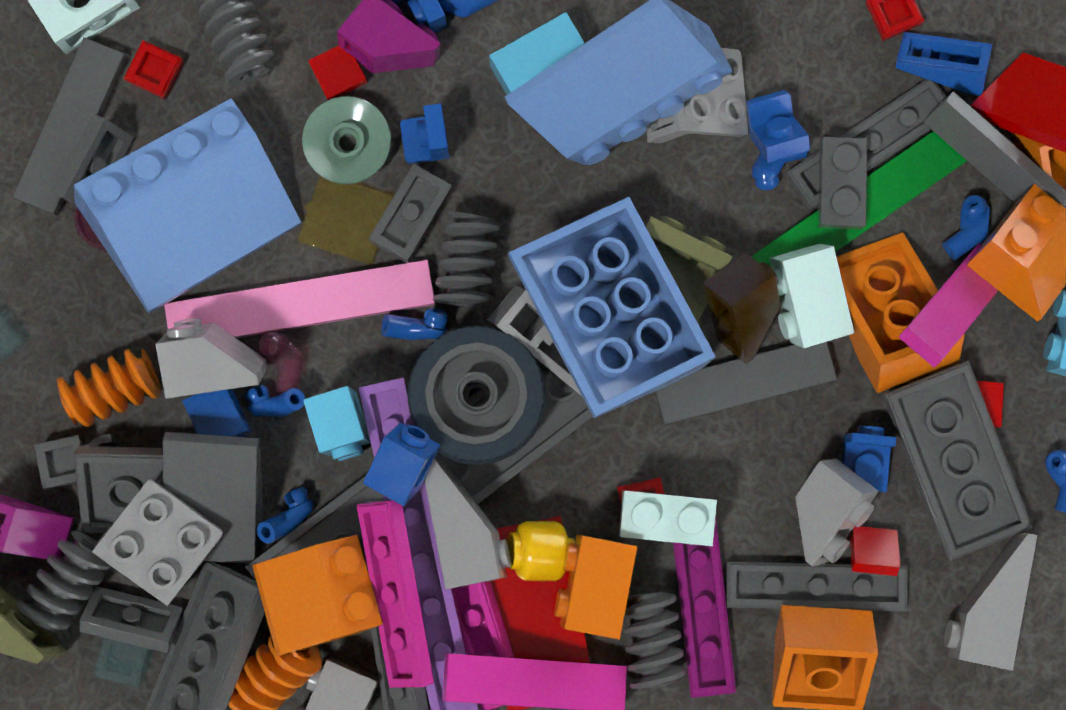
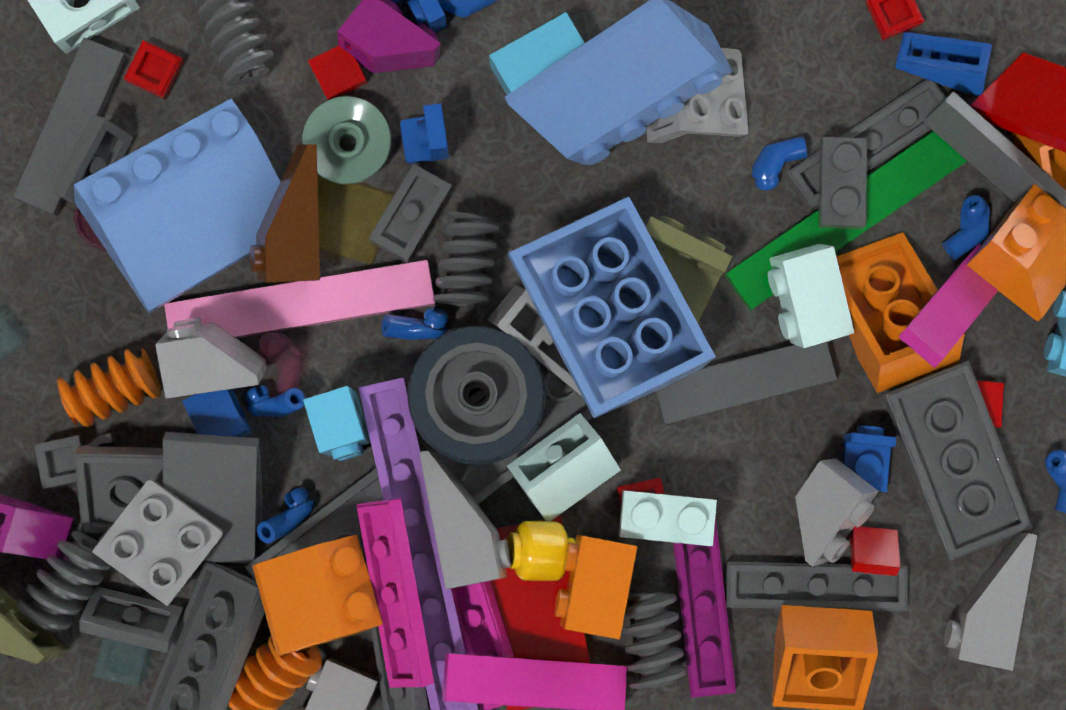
(290, 229): none -> reddish brown slope
(402, 463): blue brick -> none
(564, 467): none -> light aqua brick
(743, 304): dark brown slope -> none
(774, 126): blue bracket -> none

